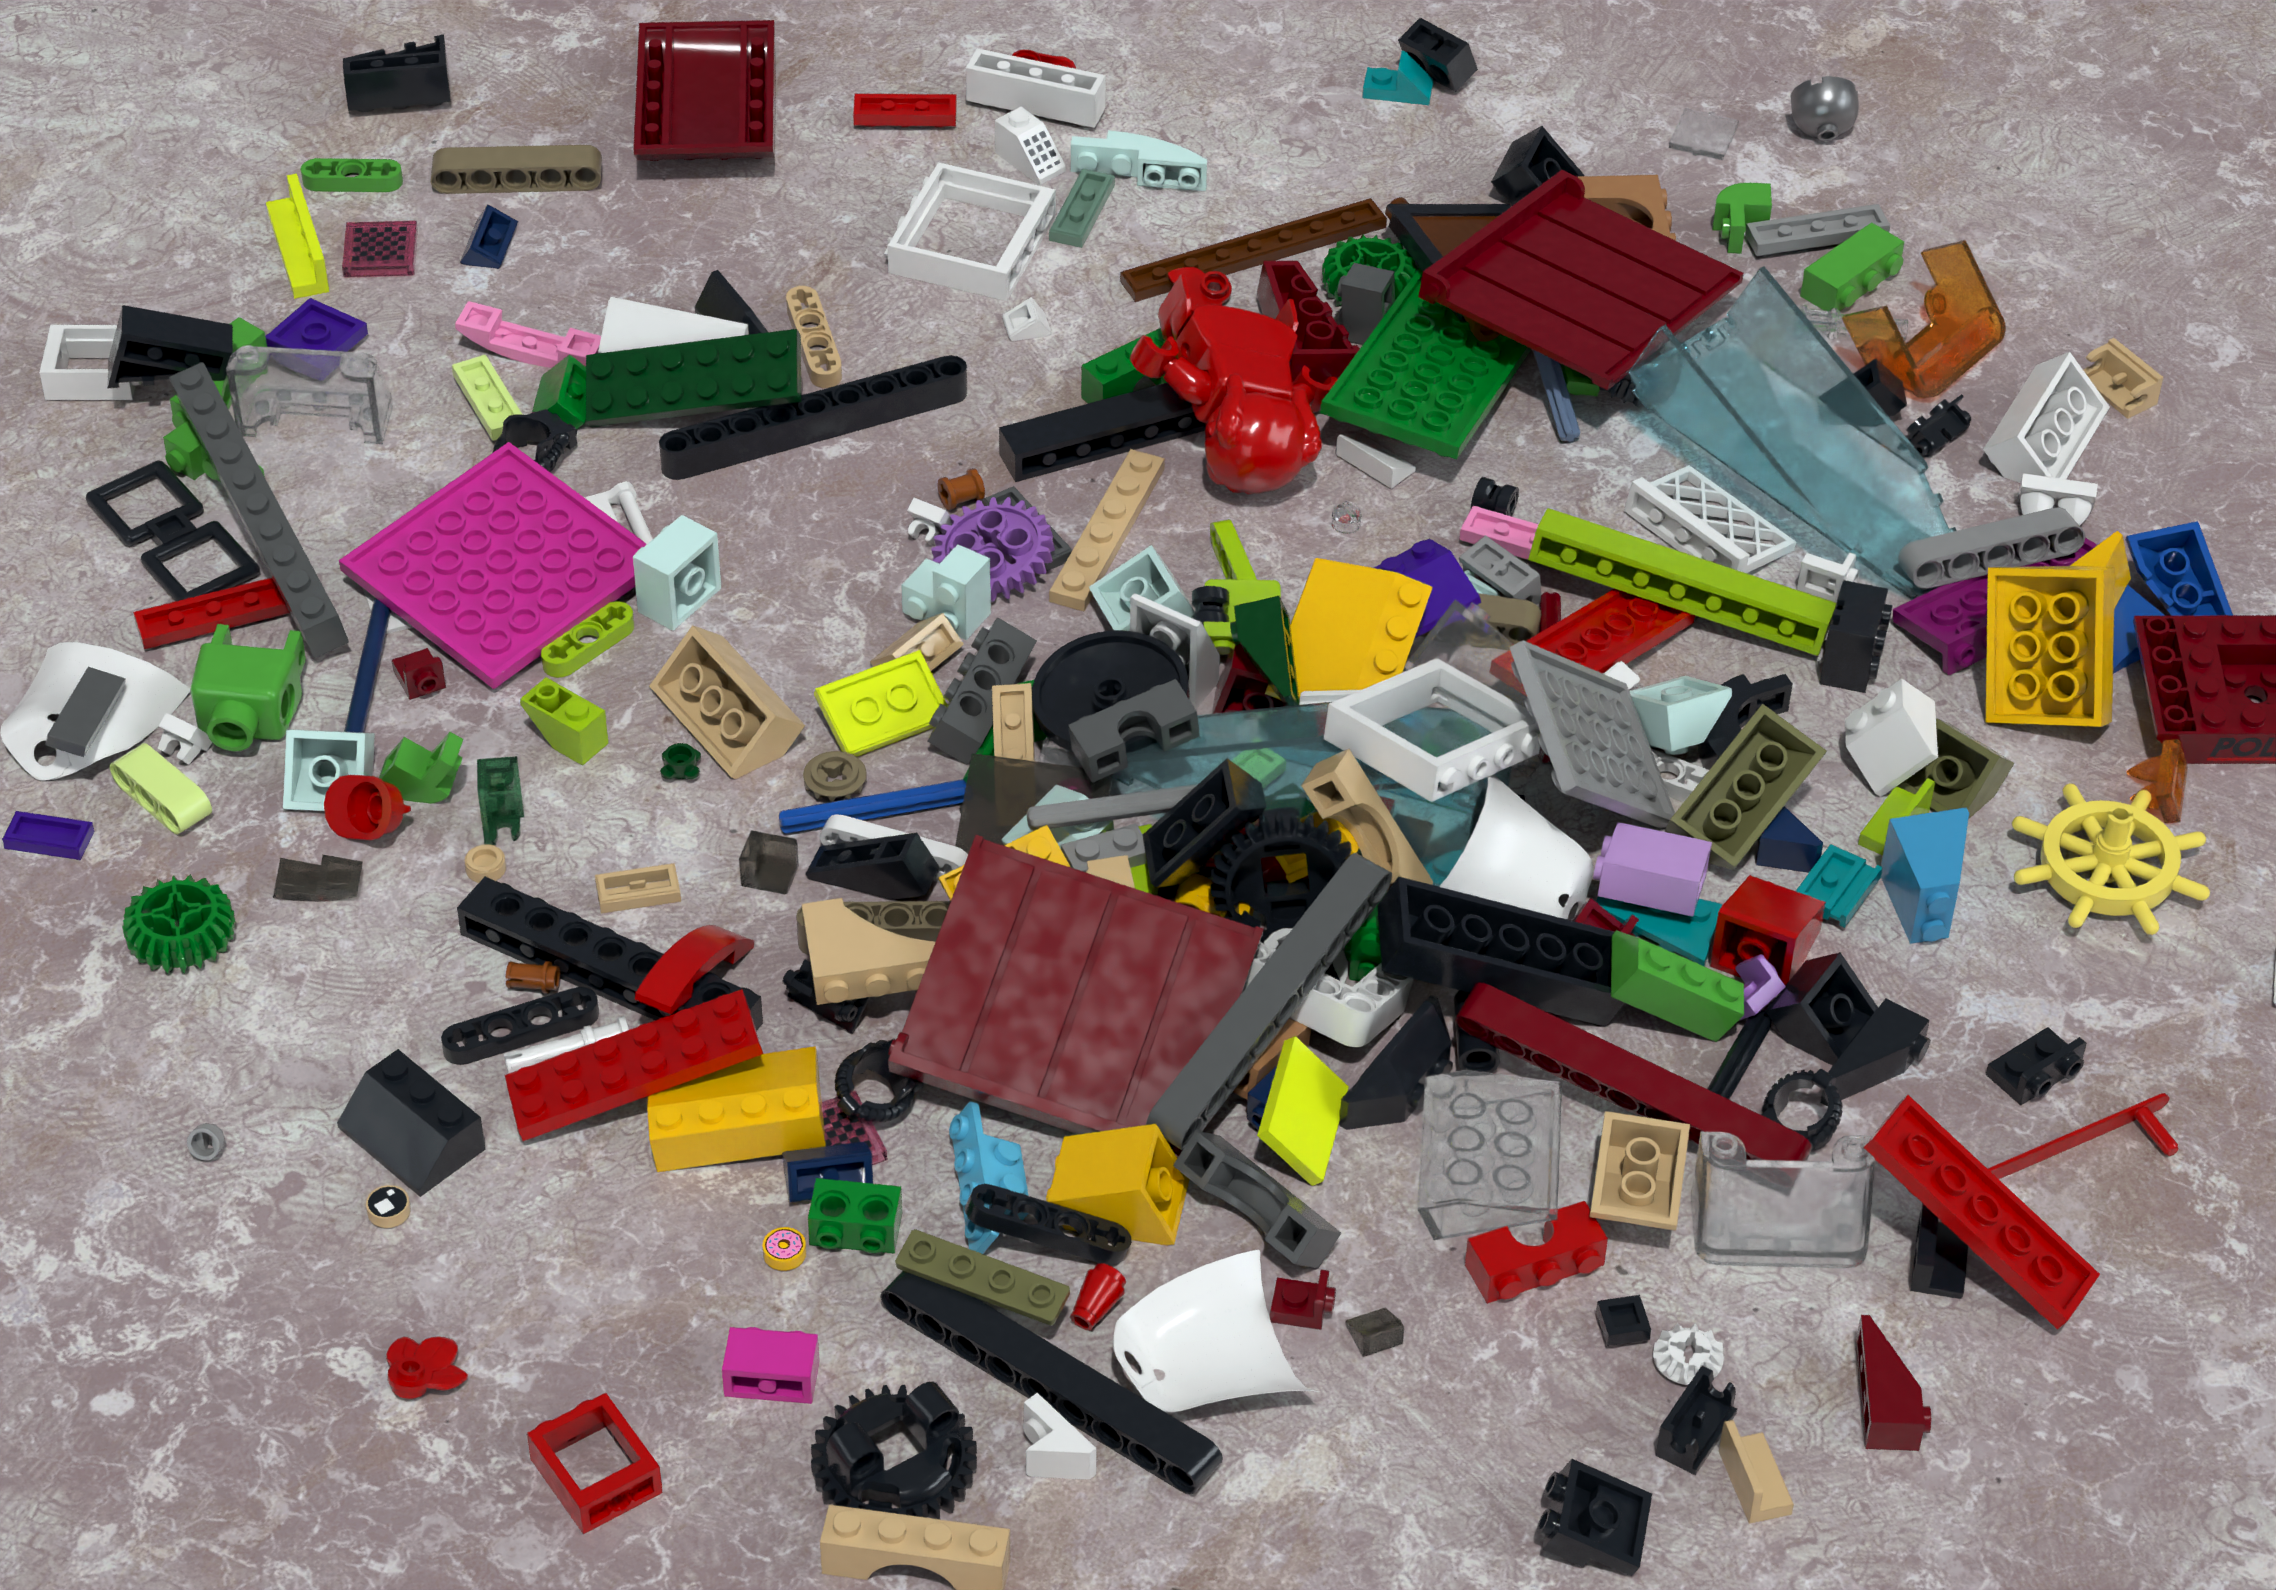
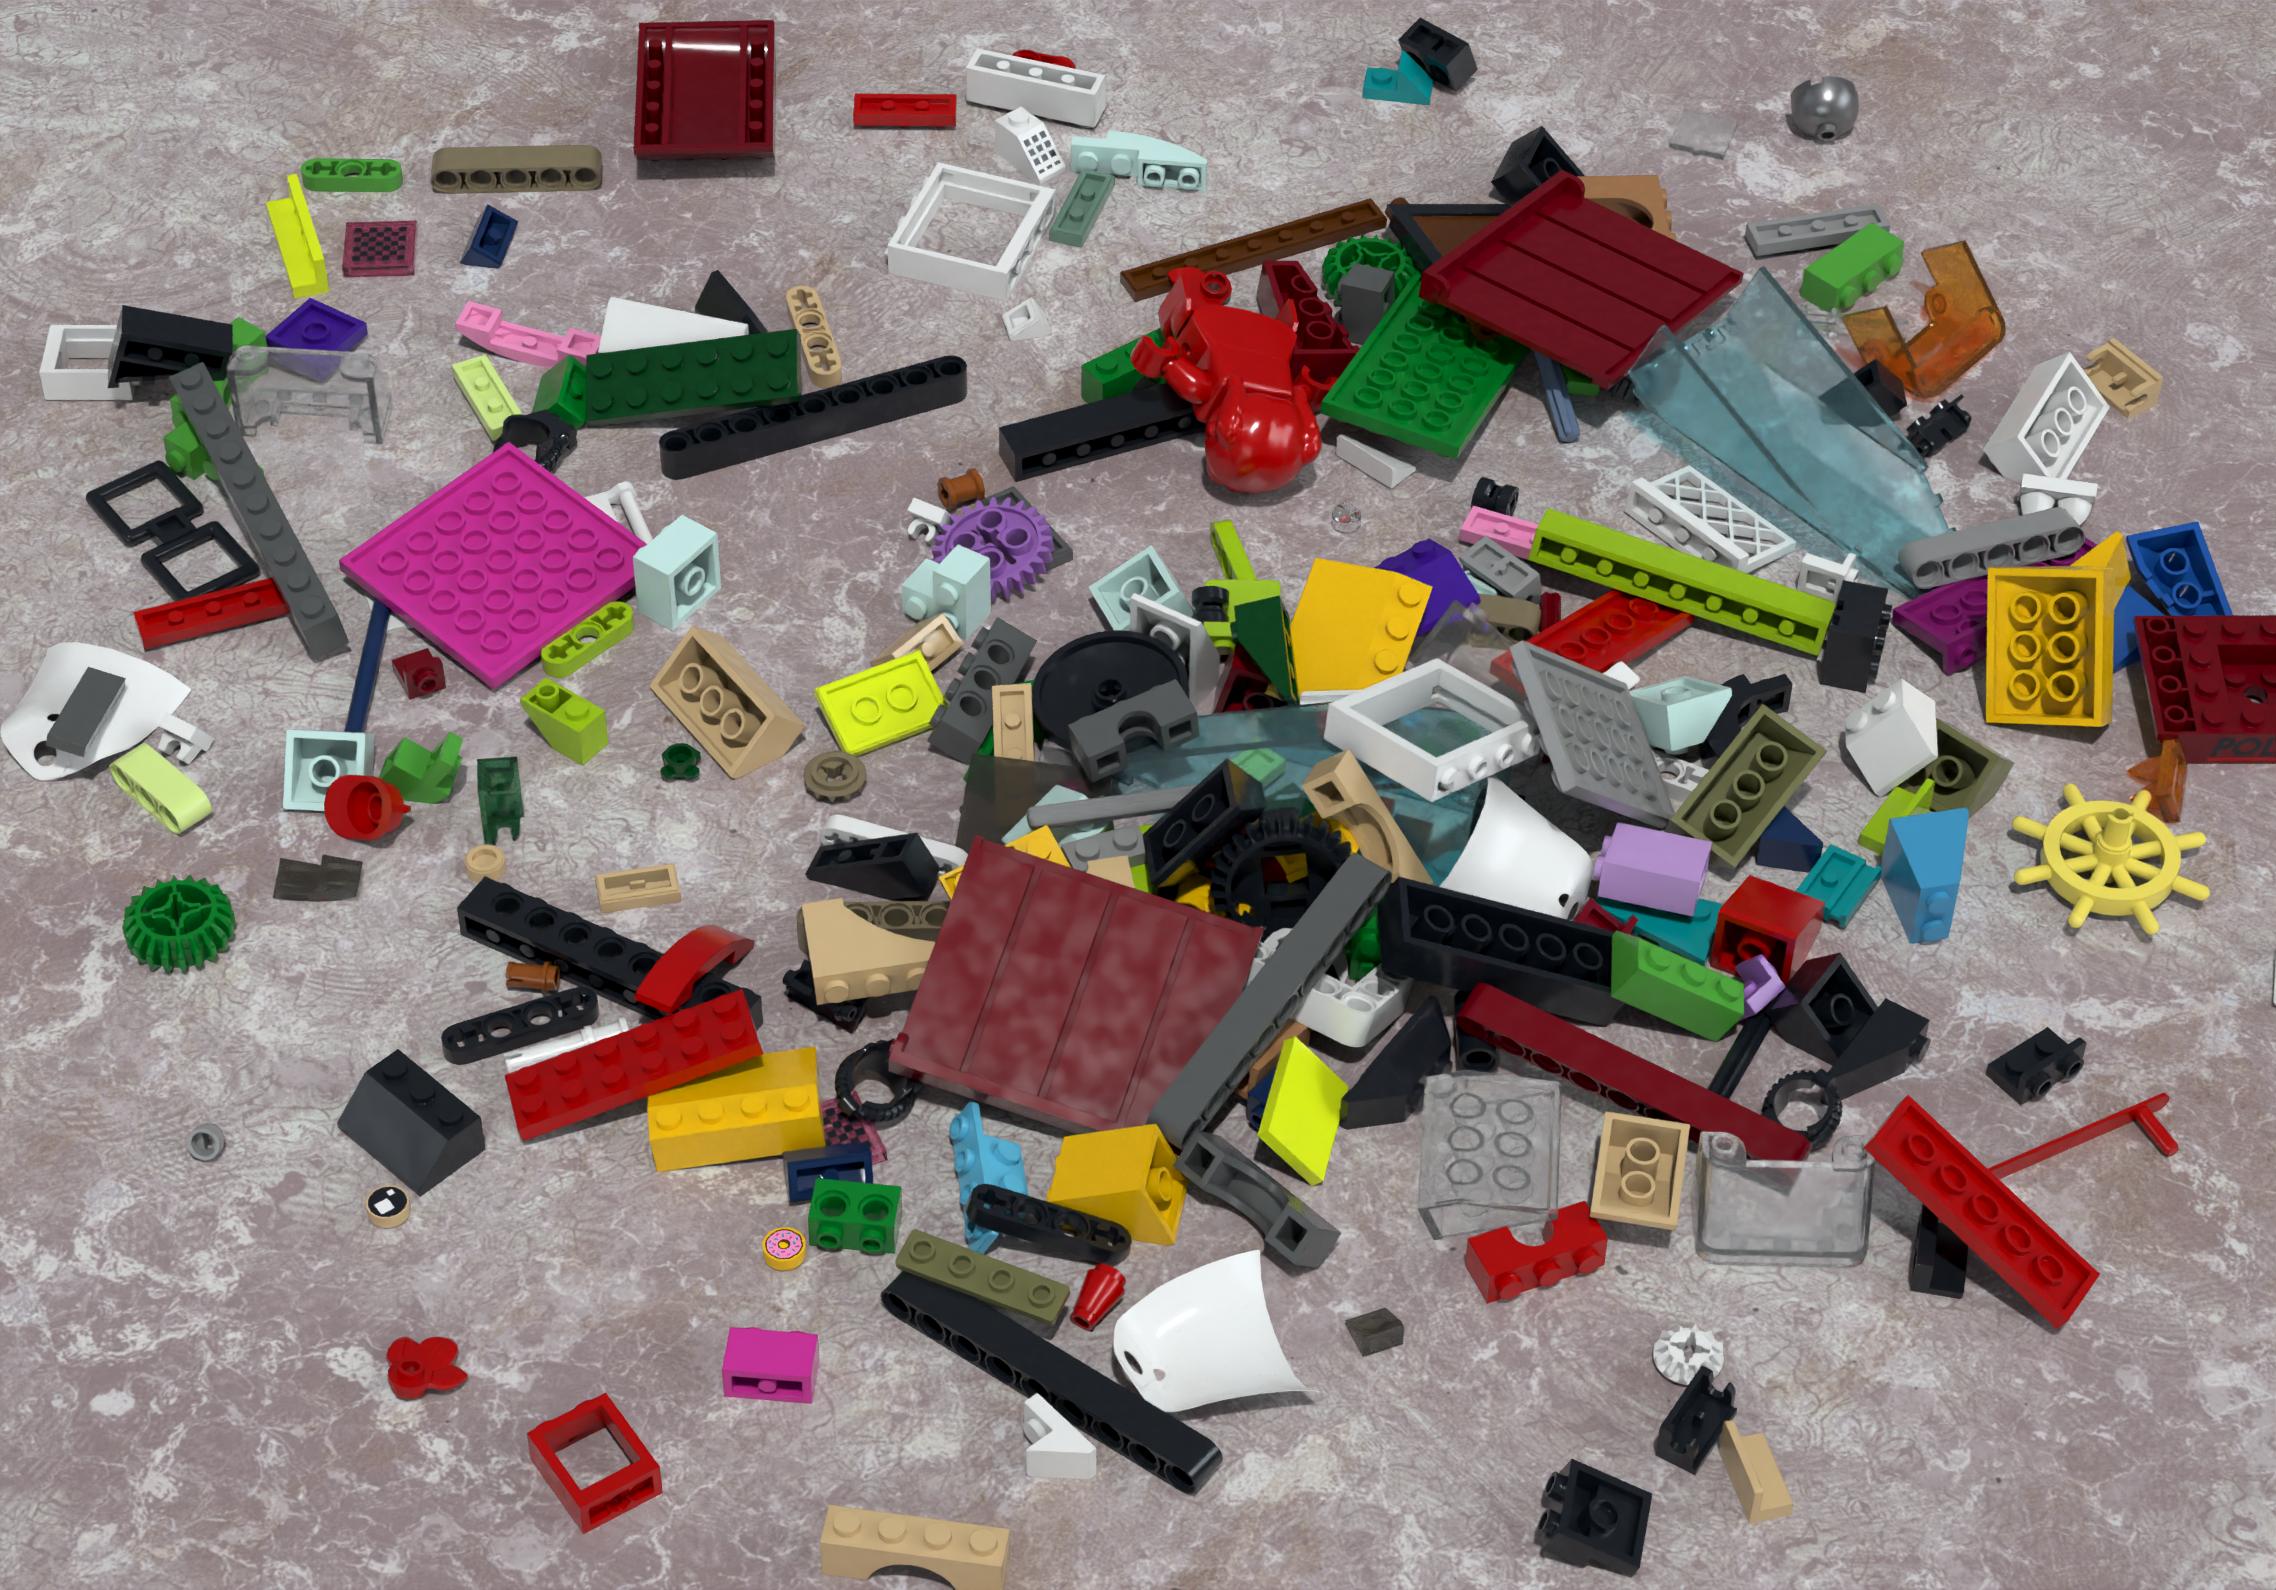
(48, 835): dark purple tile -> none
(246, 689): bright green piece -> none
(398, 78): black wedge -> none
(769, 862): clear smoke panel -> none
(851, 1462): black piece -> none
(874, 806): blue axle -> none
(1107, 529): tan plate -> none
(1302, 1302): dark red bracket -> none
(1623, 1320): black plate -> none
(1737, 207): bright green brick -> none
(1888, 1393): dark red slope -> none

